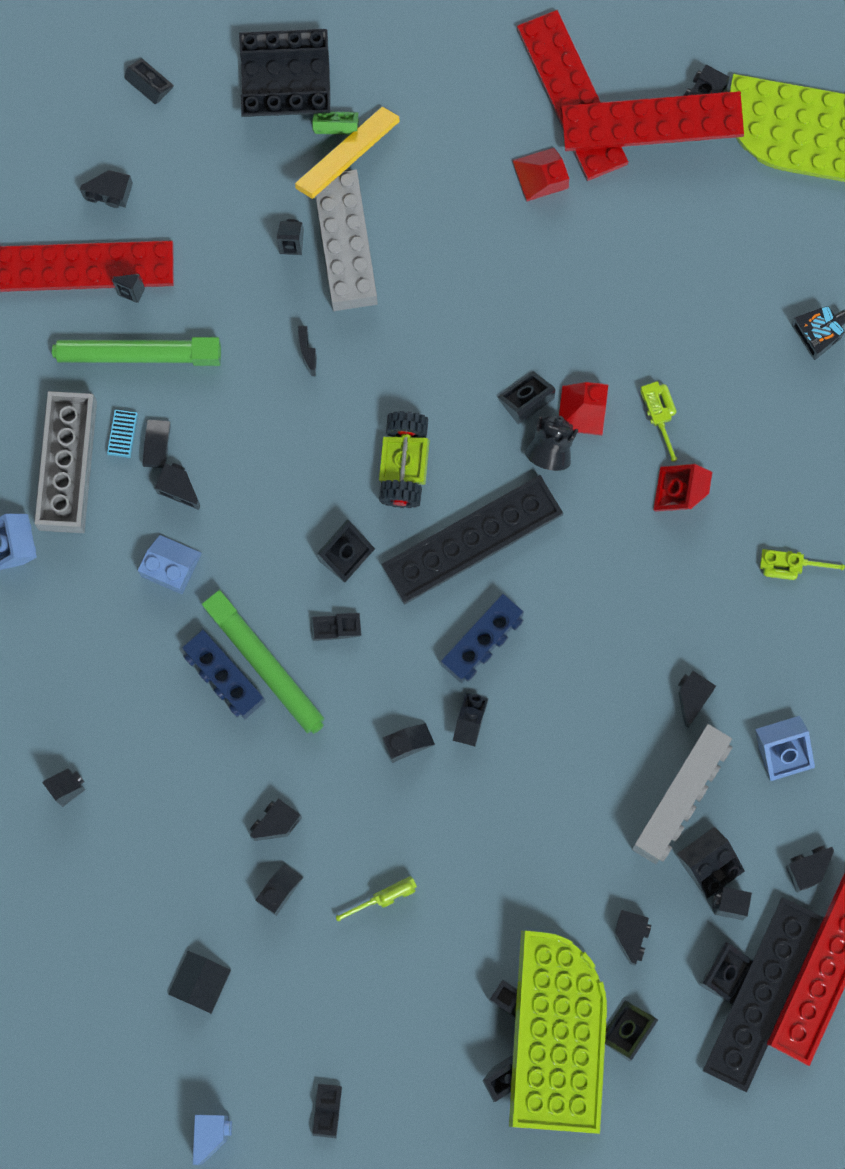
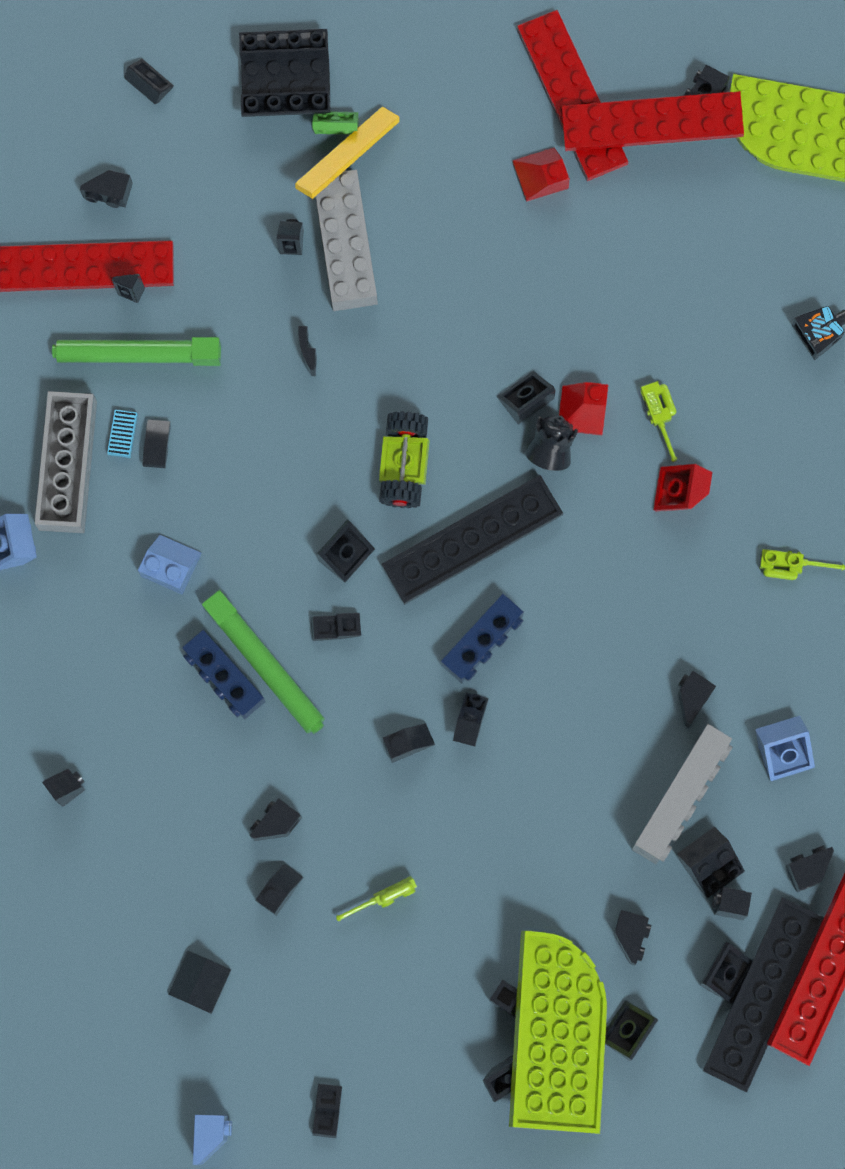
(176, 485): black slope -> none

